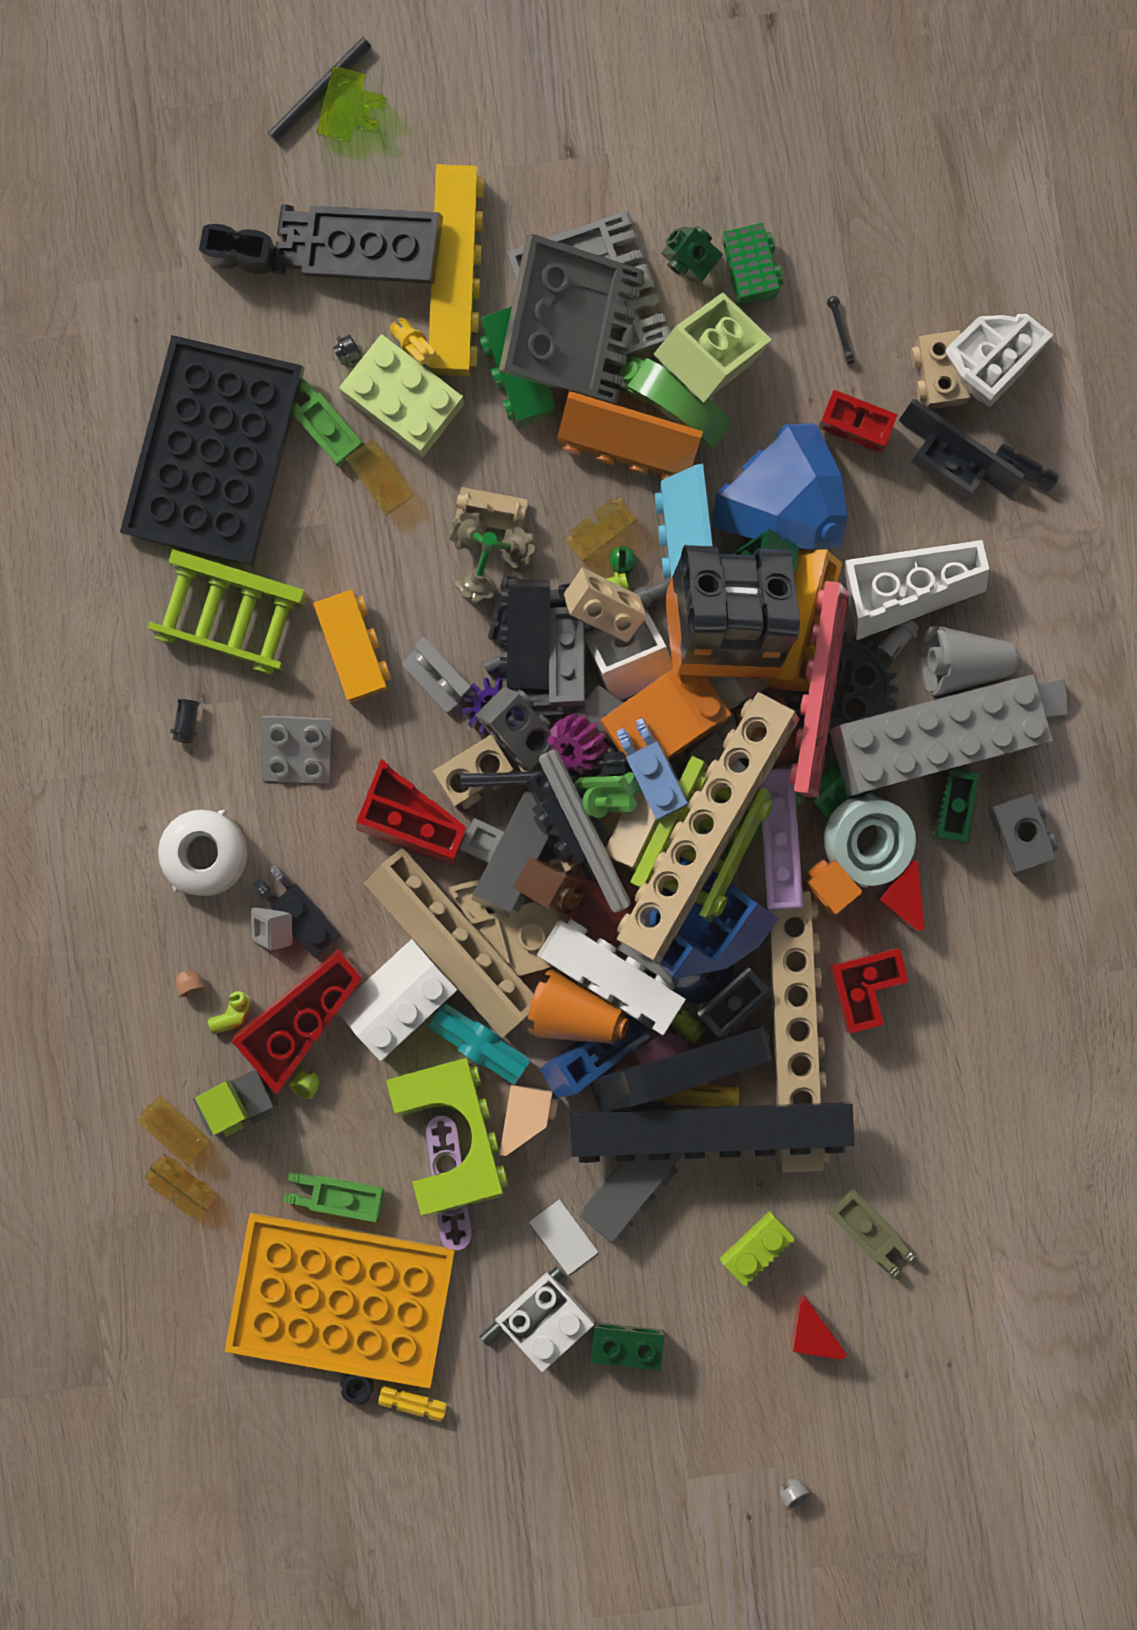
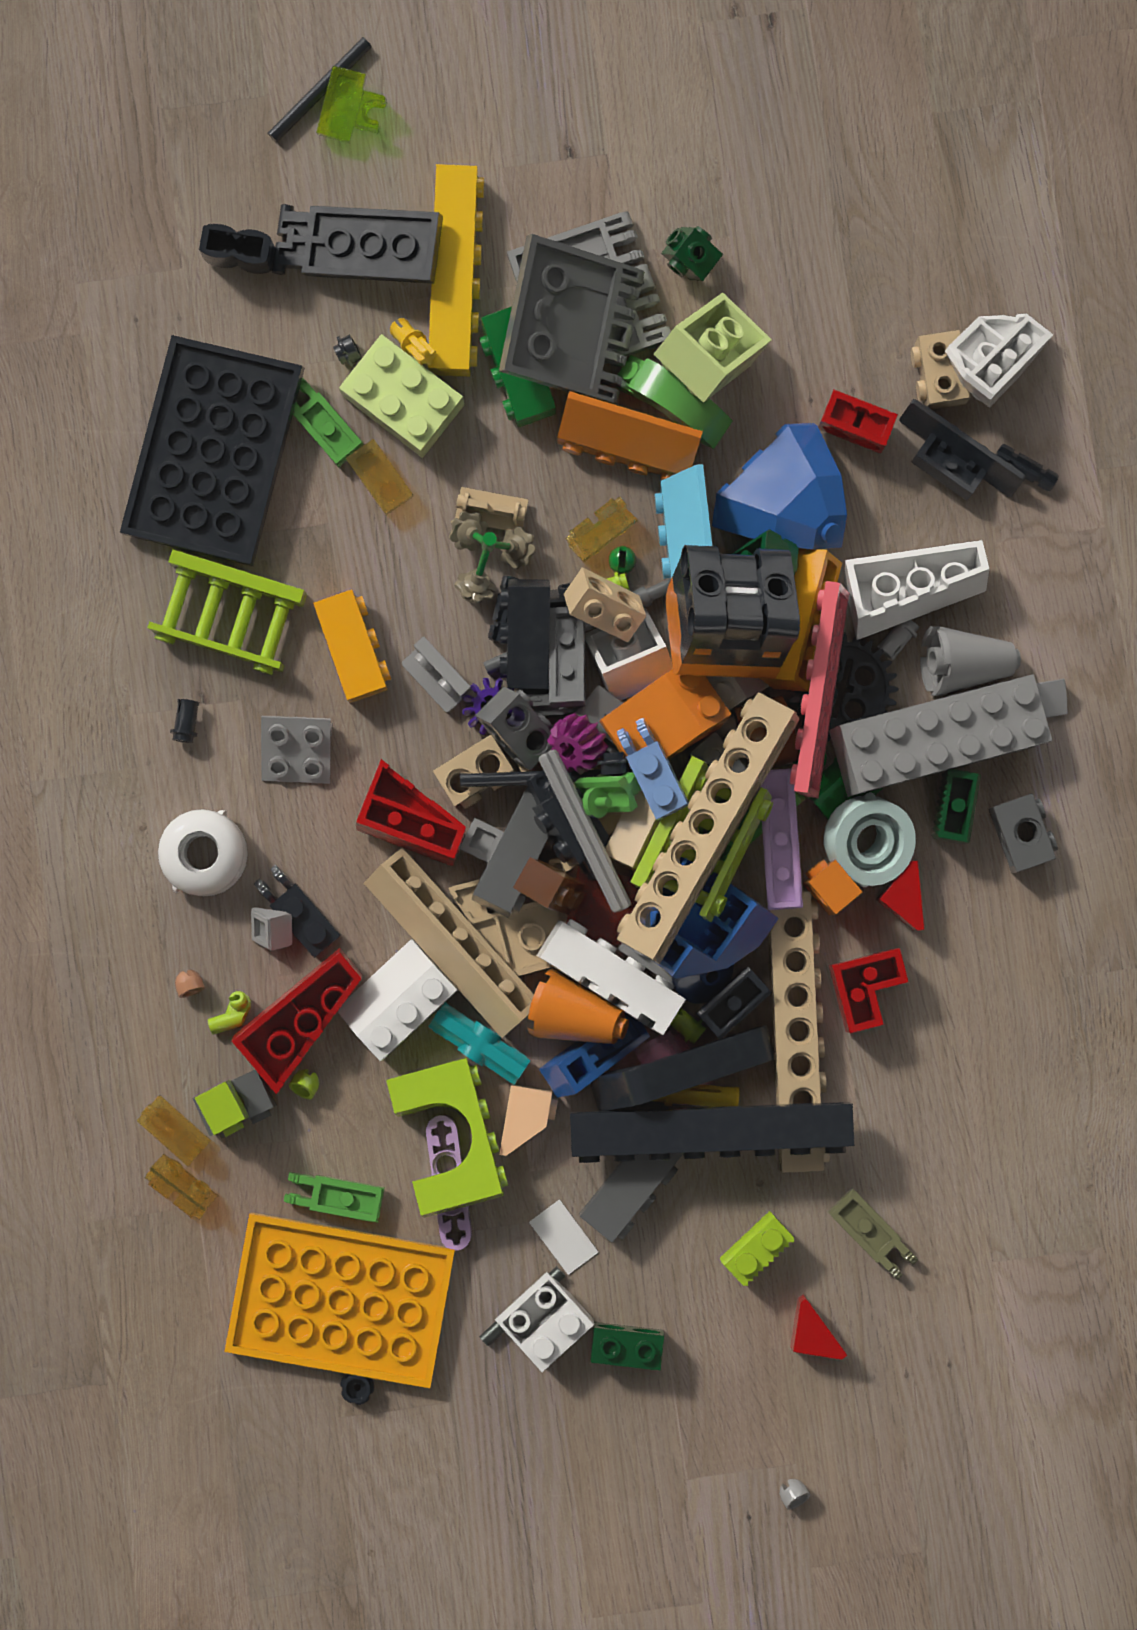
(412, 1403): yellow axle -> none
(751, 263): green brick -> none
(833, 303): black hinge -> none

